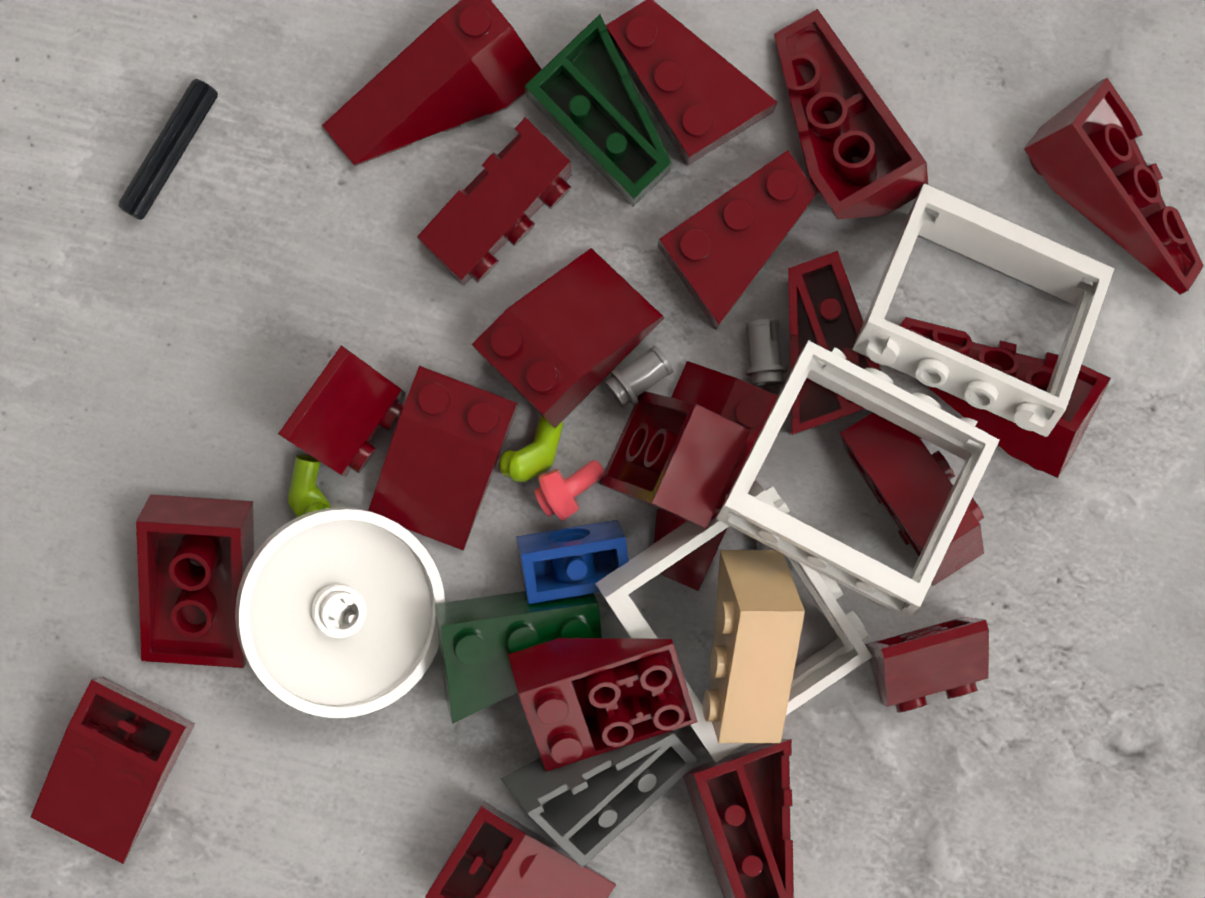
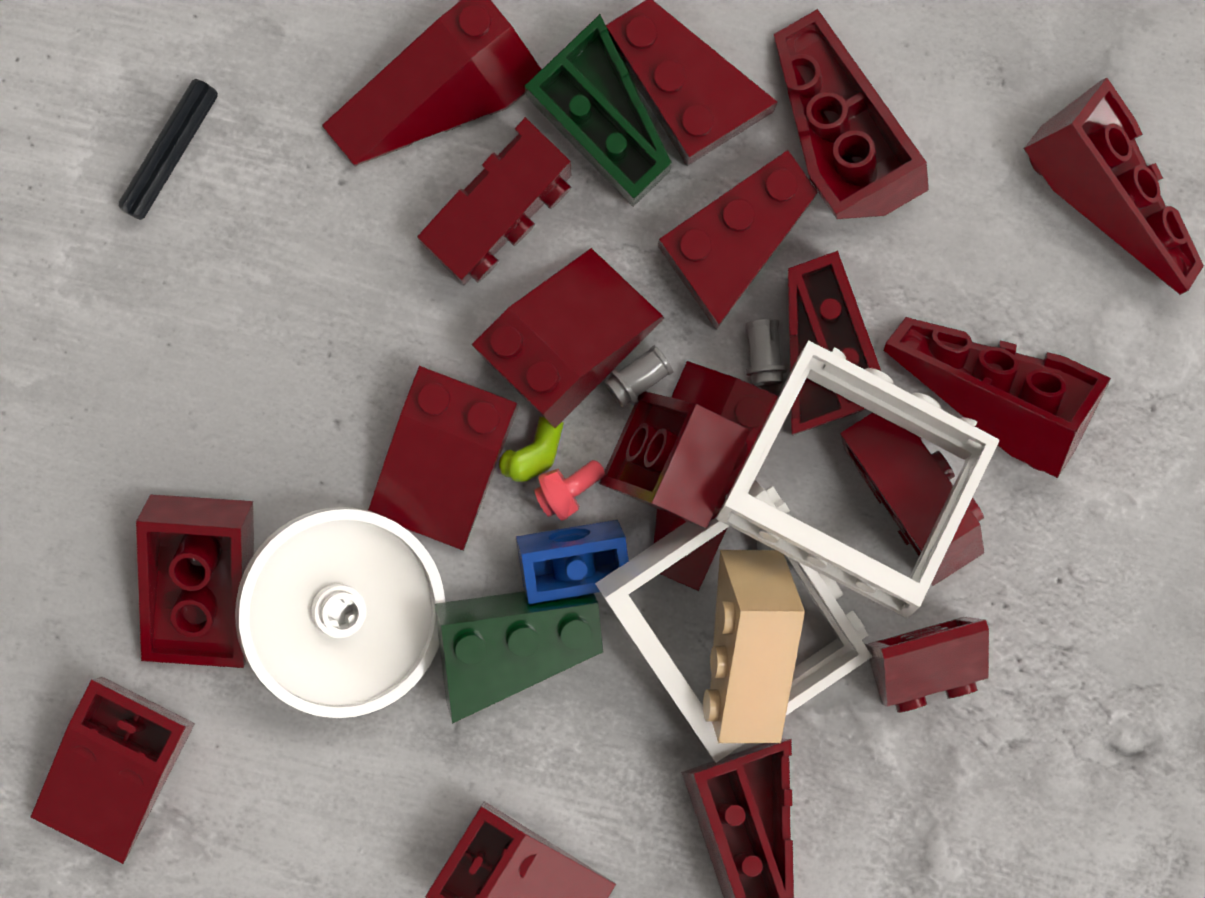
(304, 493): lime arm -> none
(344, 413): dark red slope -> none
(599, 694): dark red slope -> none
(600, 796): dark grey wedge -> none
(1016, 254): white window -> none

